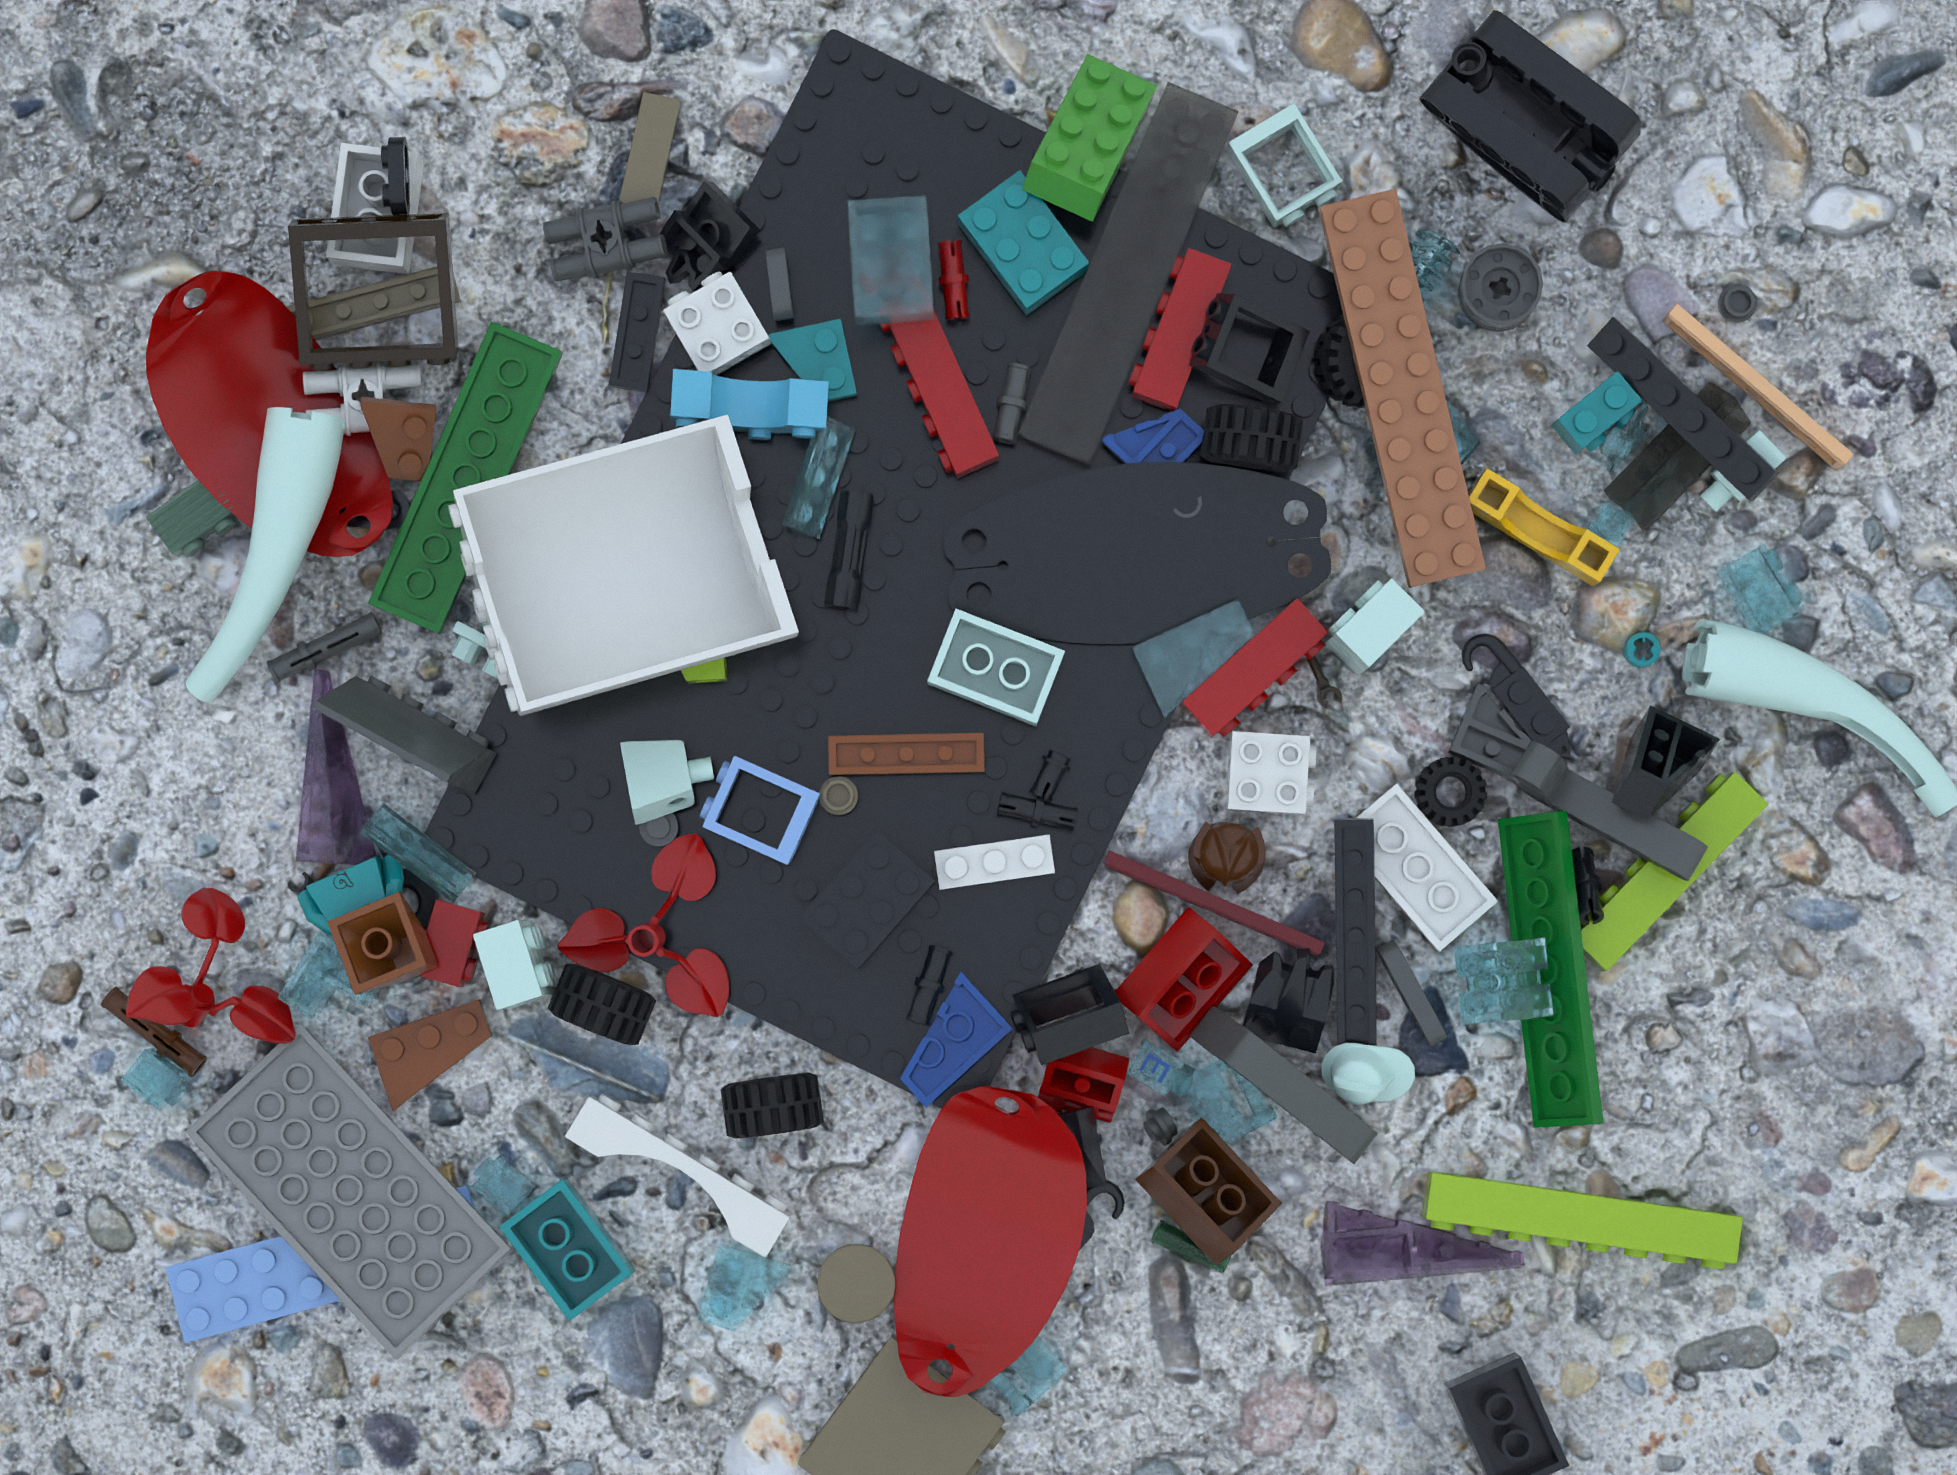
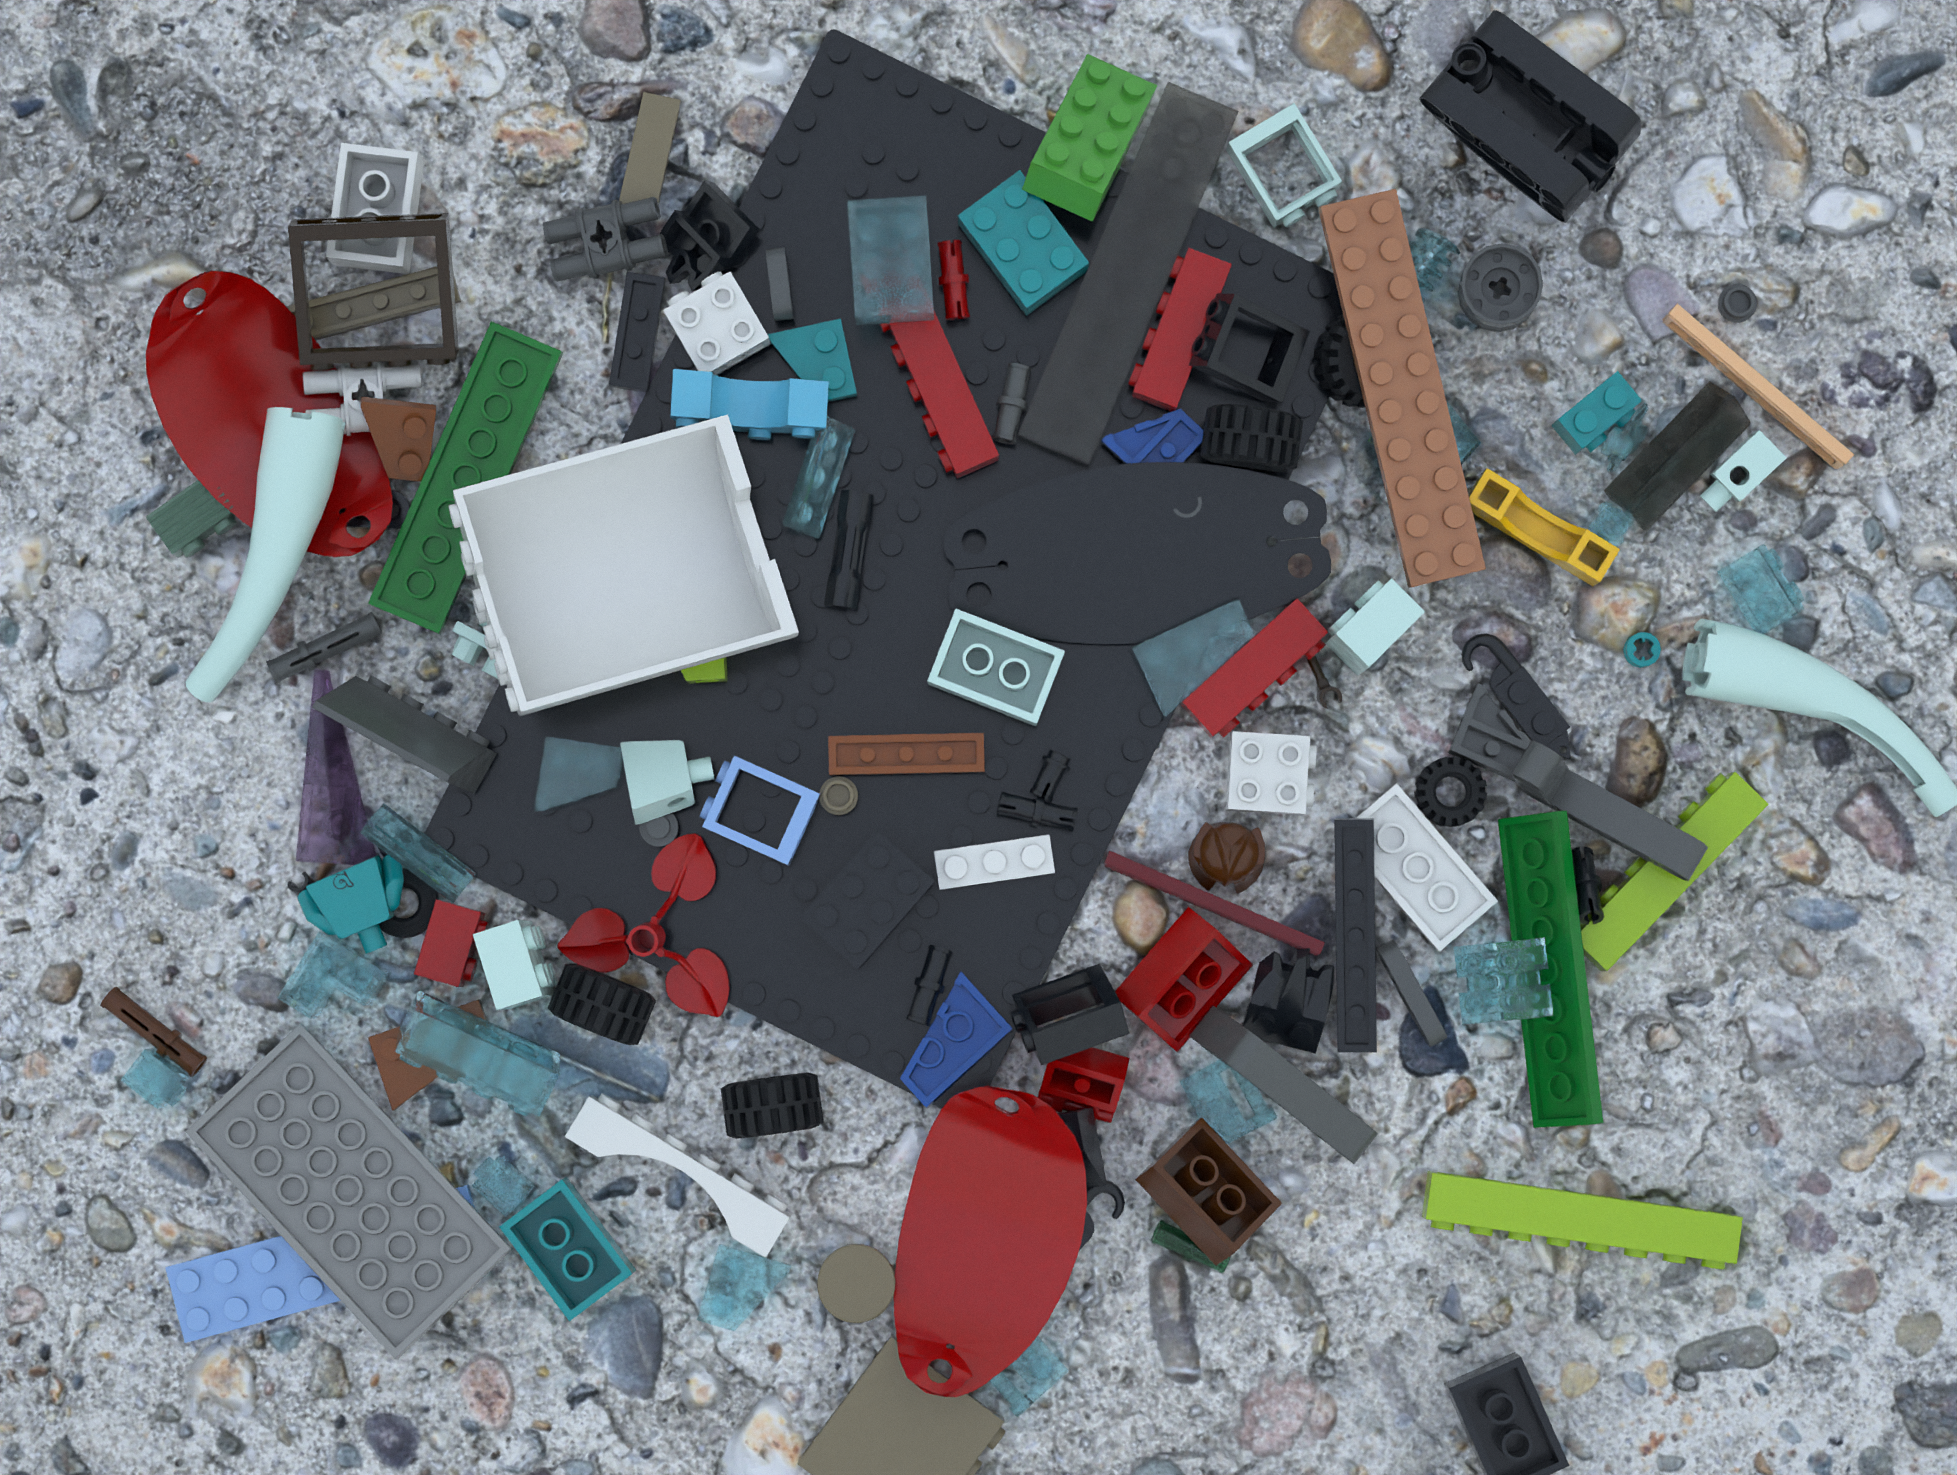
(164, 1000): red plant -> none
(382, 944): dark orange slope -> none
(396, 160): black plate -> none
(477, 1054): none -> clear light blue brick
(575, 771): none -> clear light blue wing
(1160, 1126): dark grey plate -> none
(1161, 1071): clear light blue brick -> none
(1367, 1072): light aqua piece -> none
(1376, 1248): clear purple wedge -> none
(1660, 762): black wedge -> none
(1683, 409): black plate -> none

